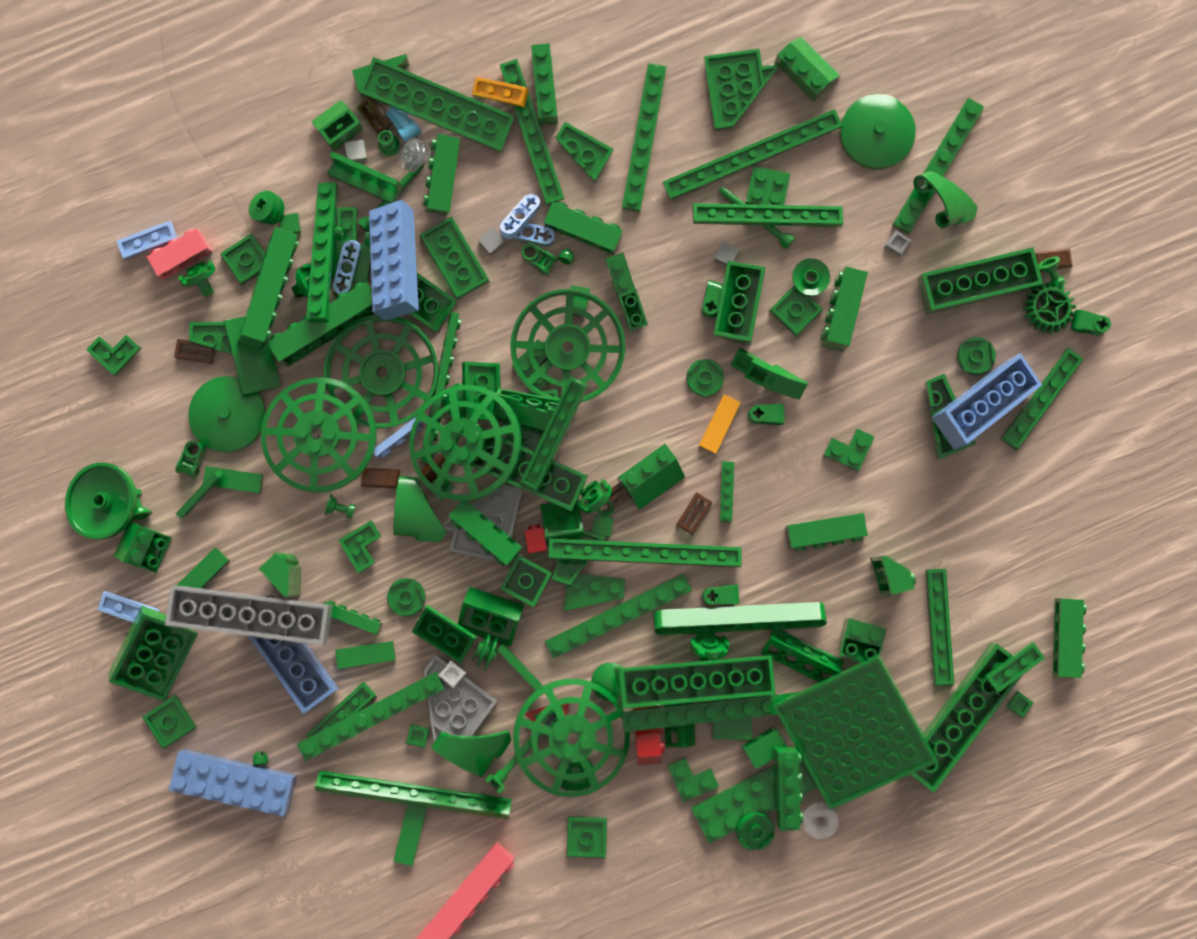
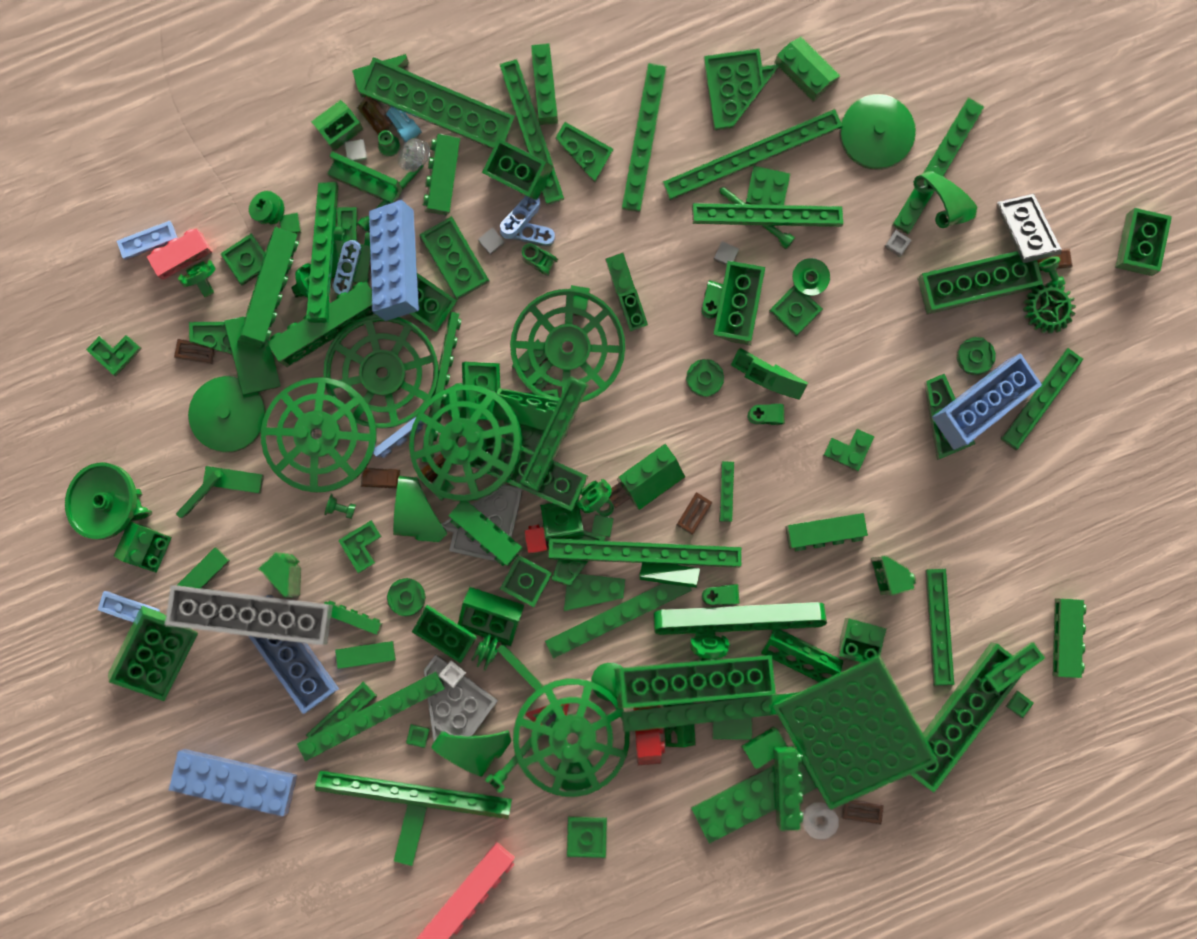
(169, 722): green tile -> none
(189, 460): green piece -> none
(260, 759): green hinge -> none
(500, 92): light orange tile -> none
(517, 169): none -> green brick
(566, 256): green hinge -> none
(583, 228): green brick -> none
(670, 574): none -> green tile
(689, 784): green plate -> none
(719, 424): light orange tile -> none
(755, 831): green tile -> none
(844, 309): green brick -> none
(863, 819): none -> reddish brown tile
(1029, 228): none -> tile
(1087, 323): green piece -> none
(1143, 242): none -> green brick

